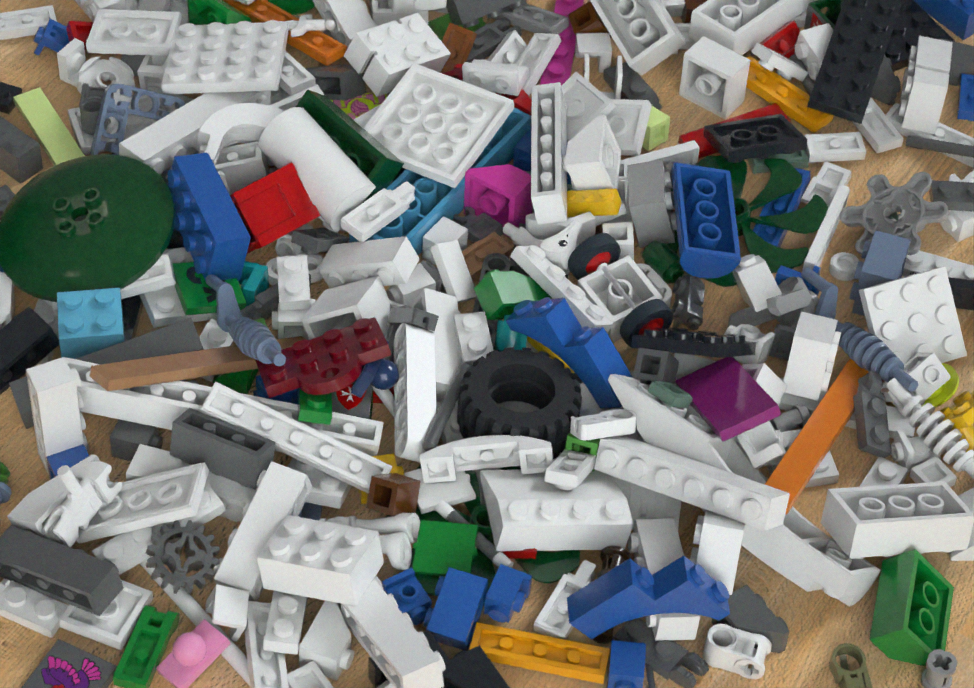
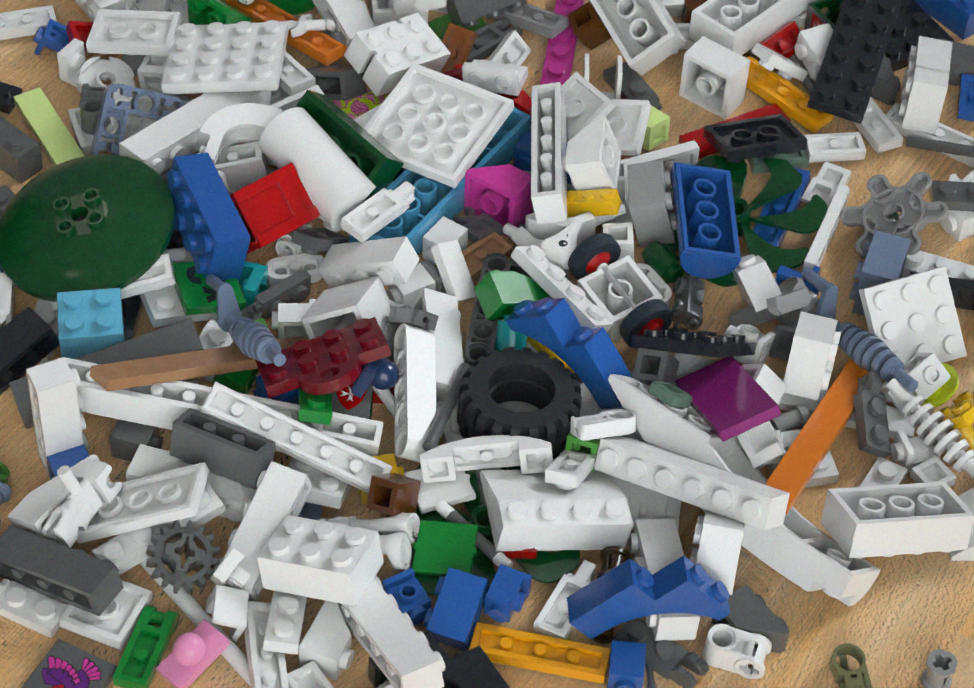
(230, 569): none -> white tile
(293, 282): white plate -> none
(472, 336): white plate -> none
(537, 56): white tile -> none
(597, 46): white panel -> none
(843, 266): white tile -> none
(911, 609): green slope -> none

